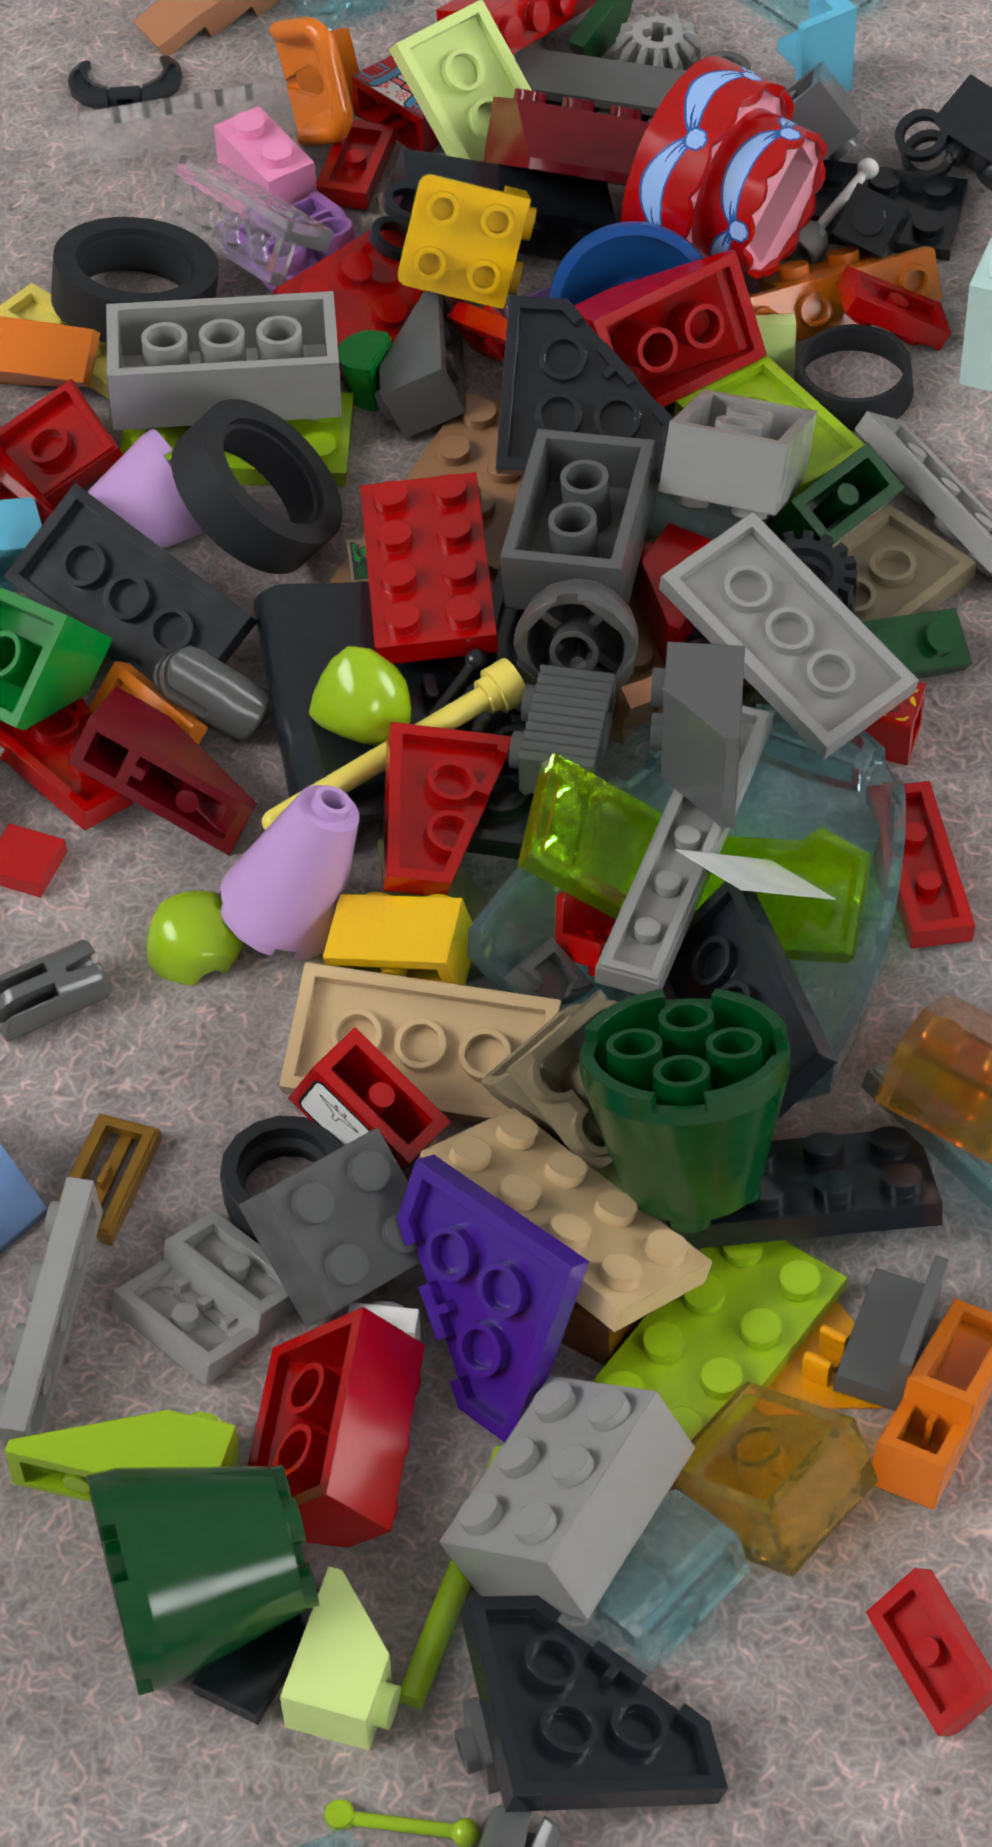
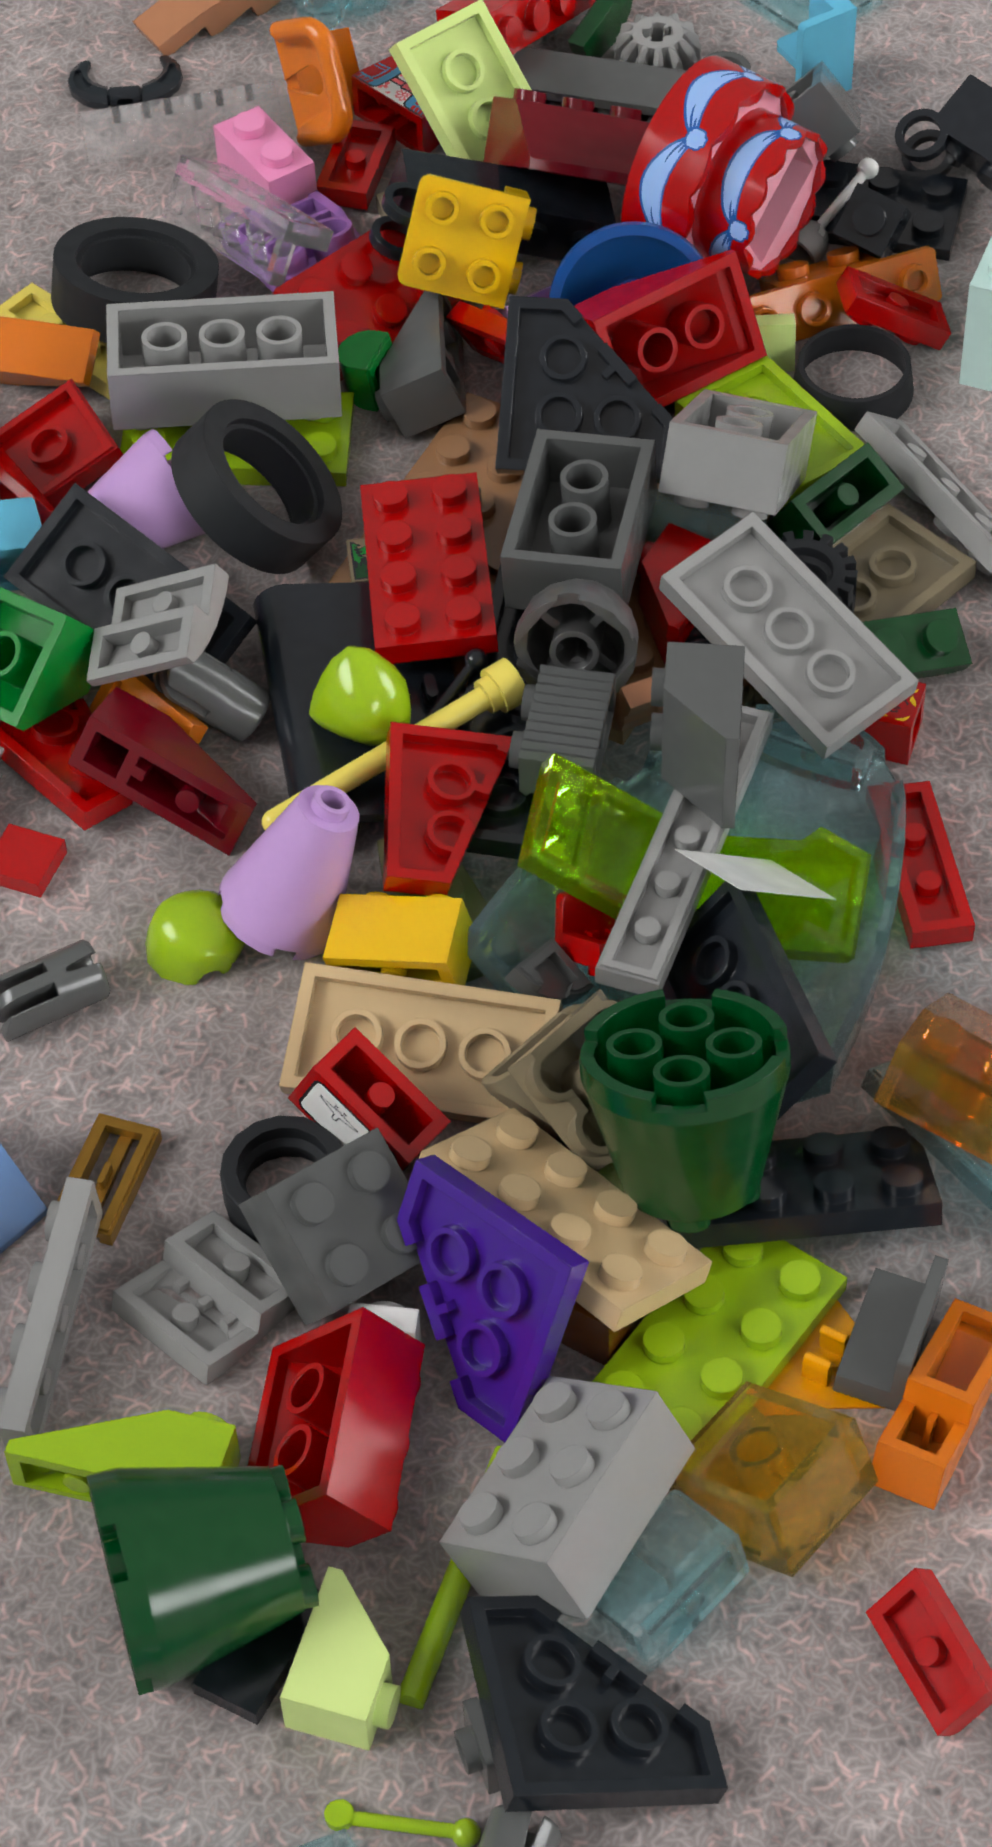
(158, 625): none -> light grey slope

